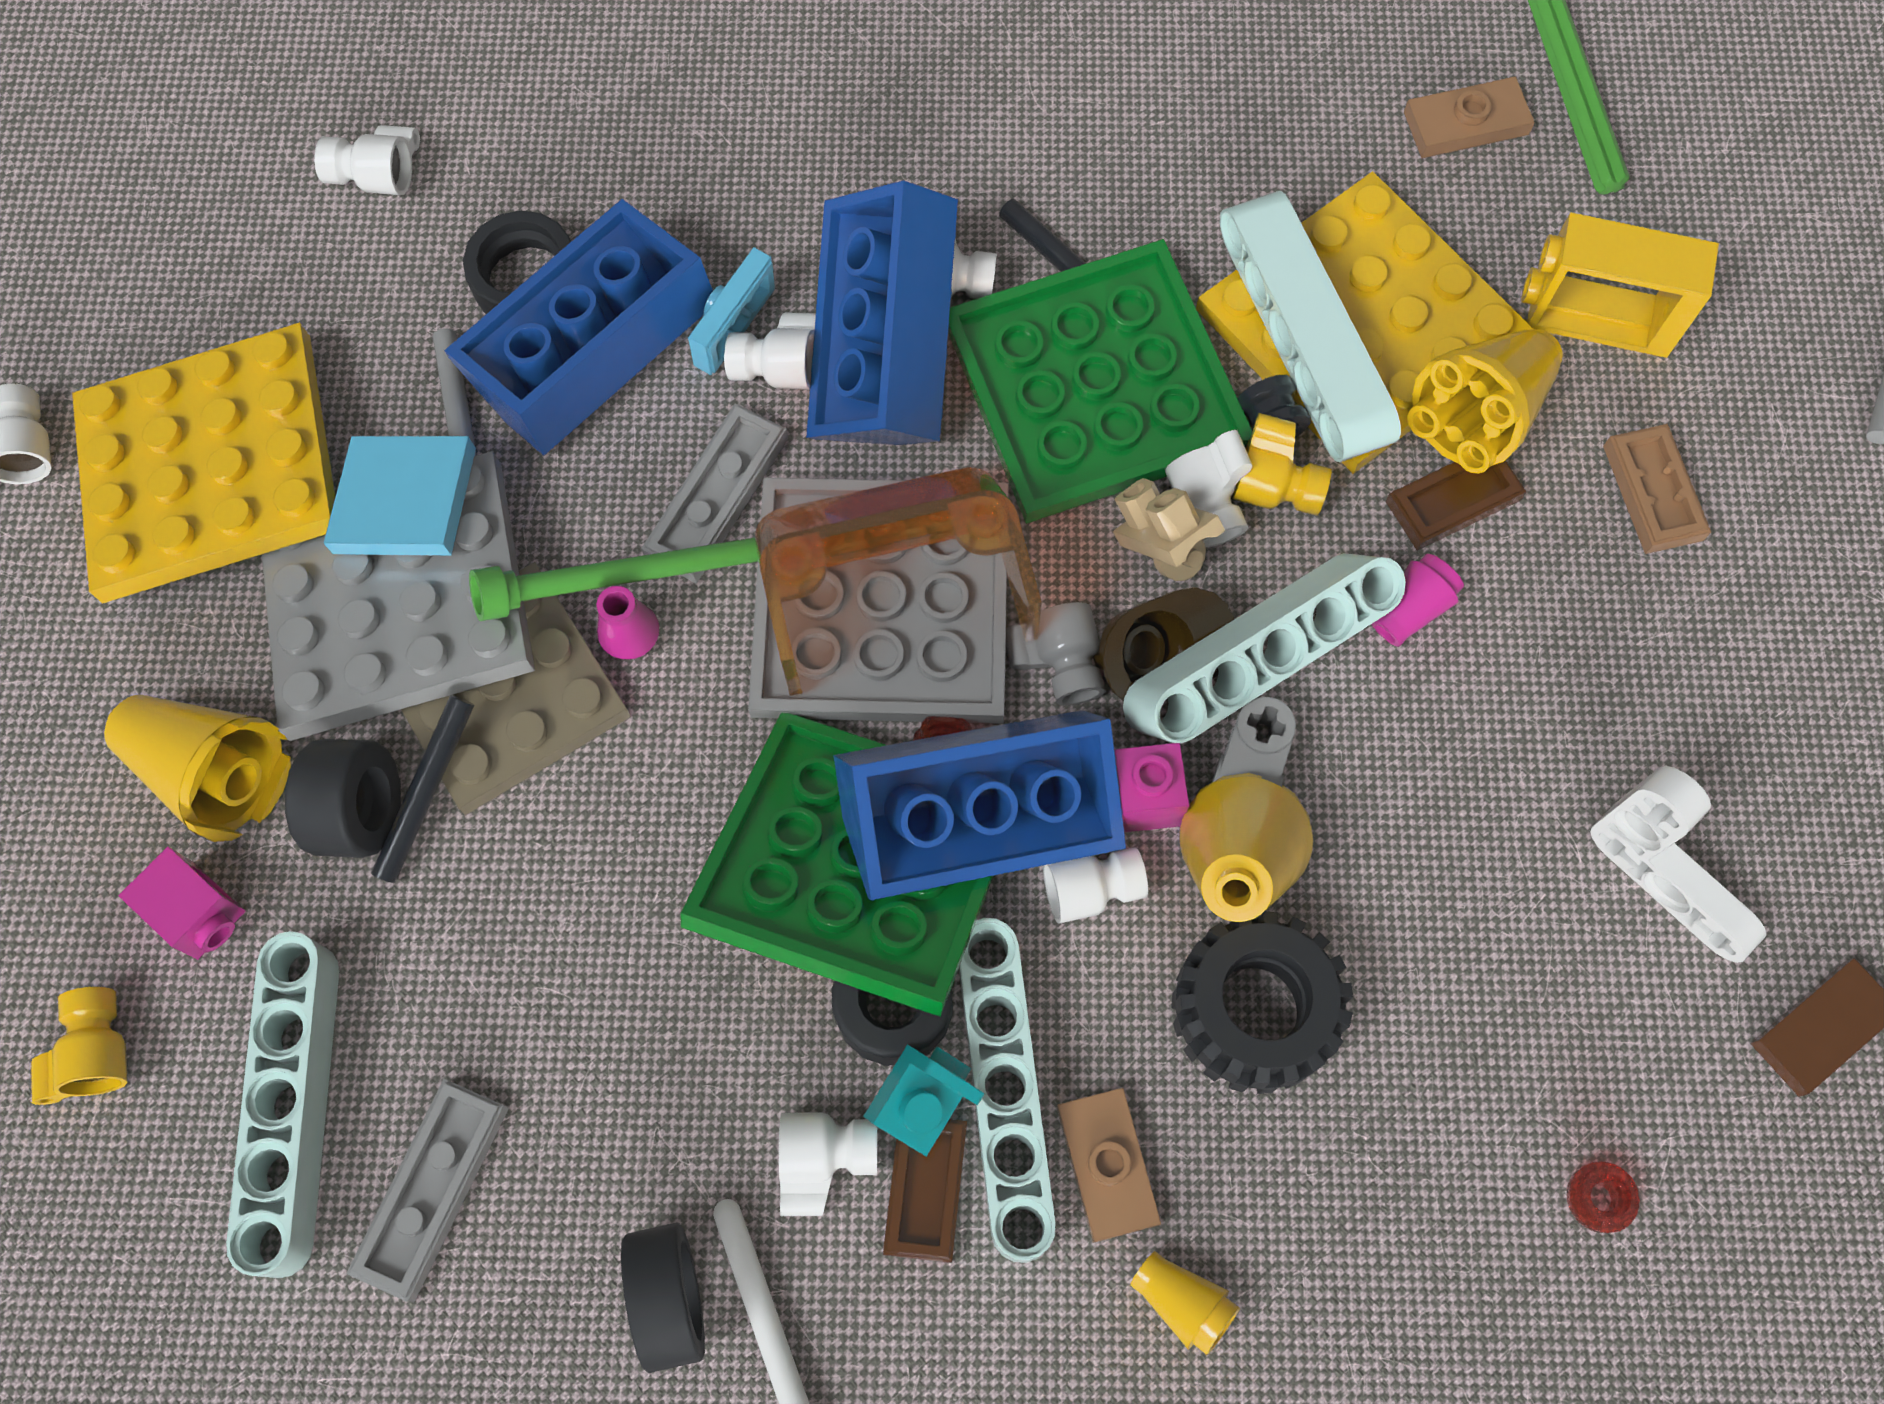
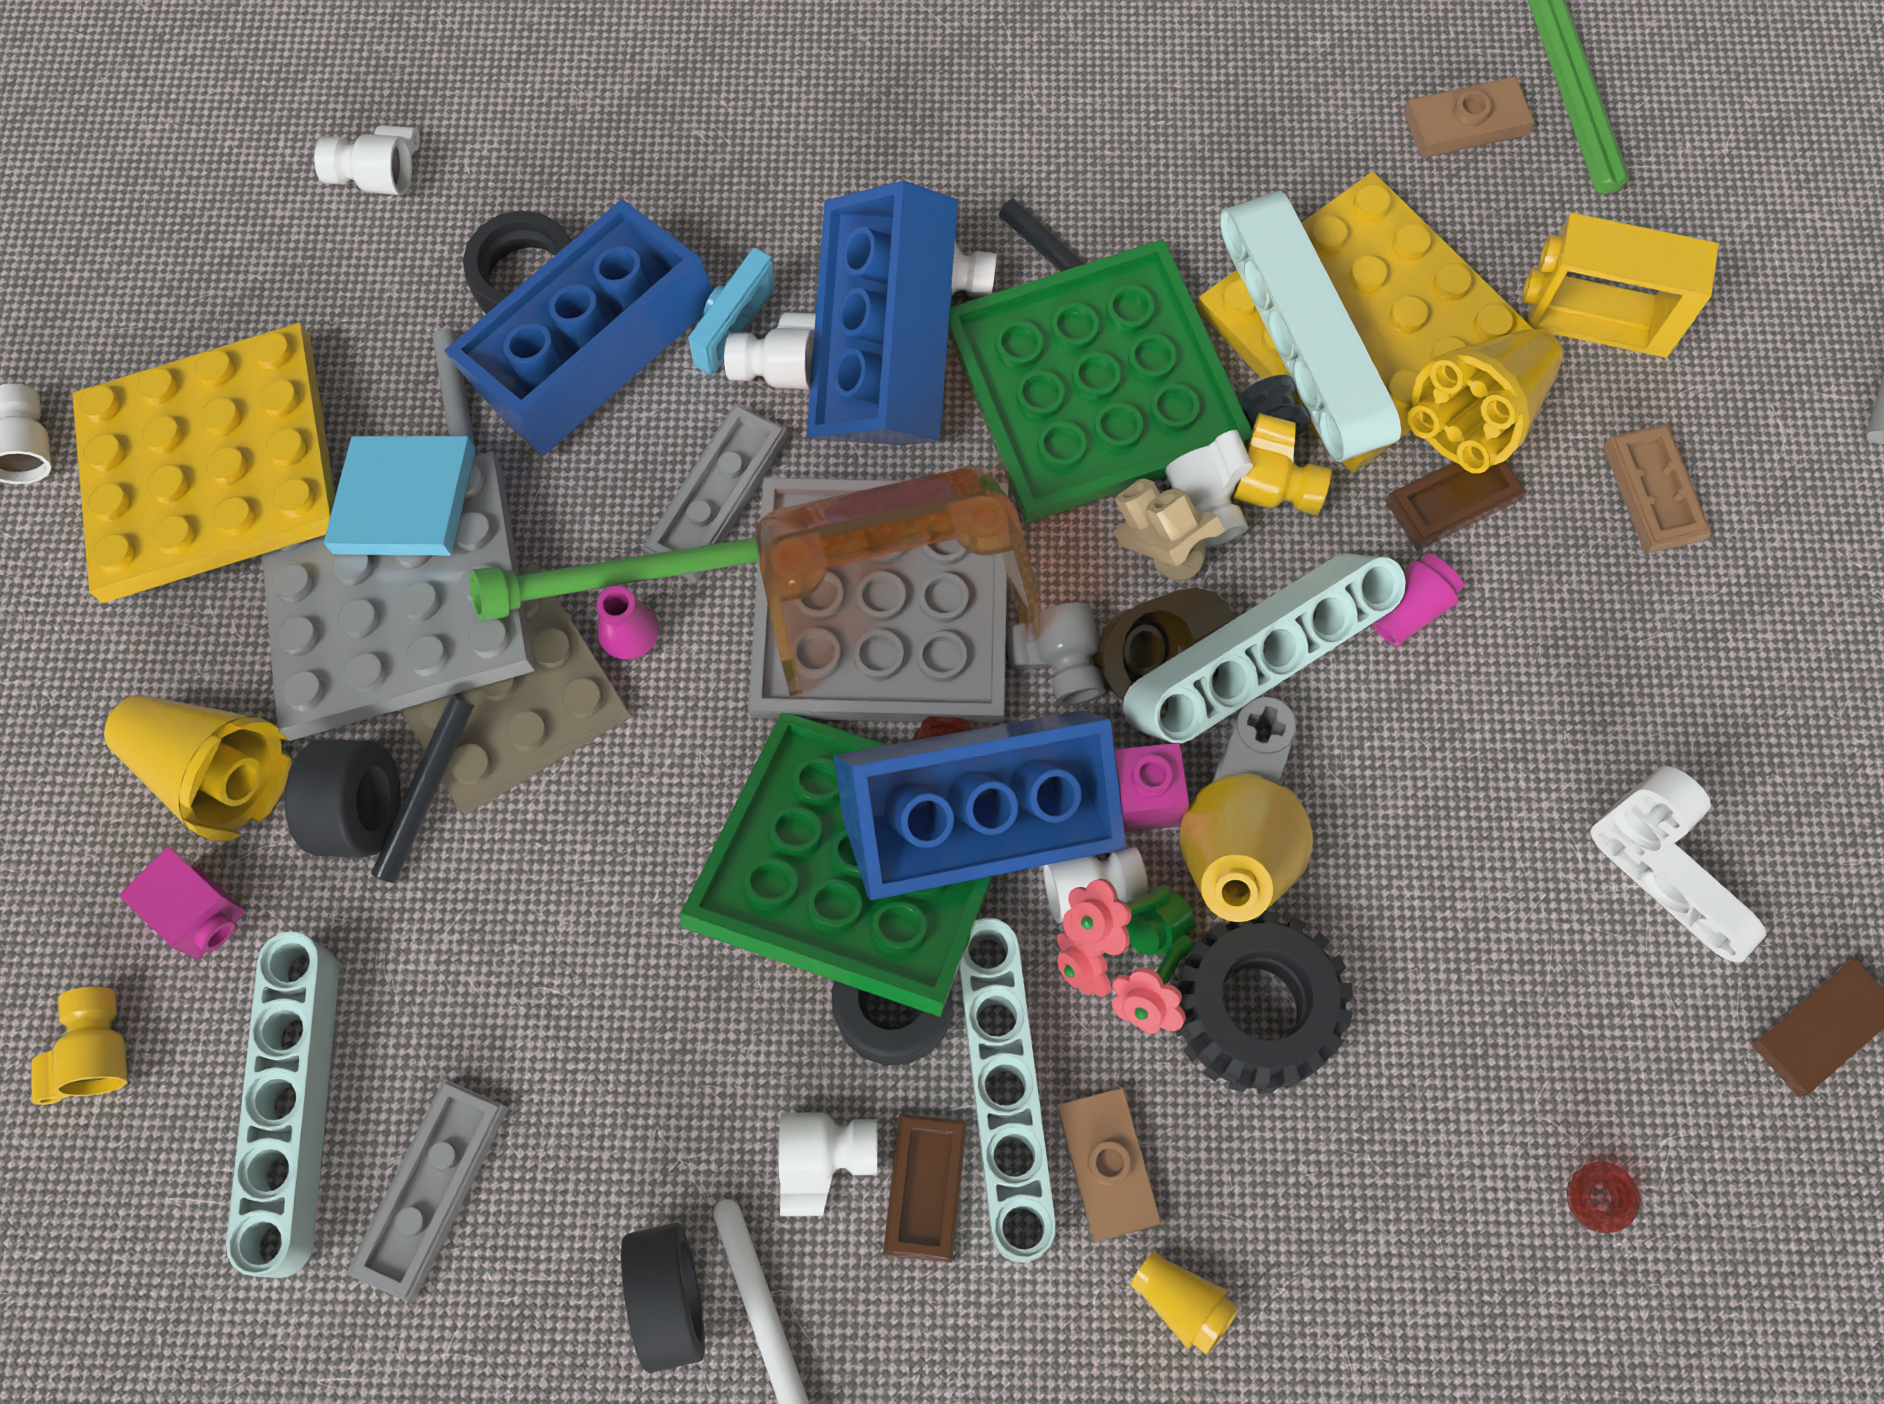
(921, 1097): teal bracket -> none
(1155, 926): none -> coral plant

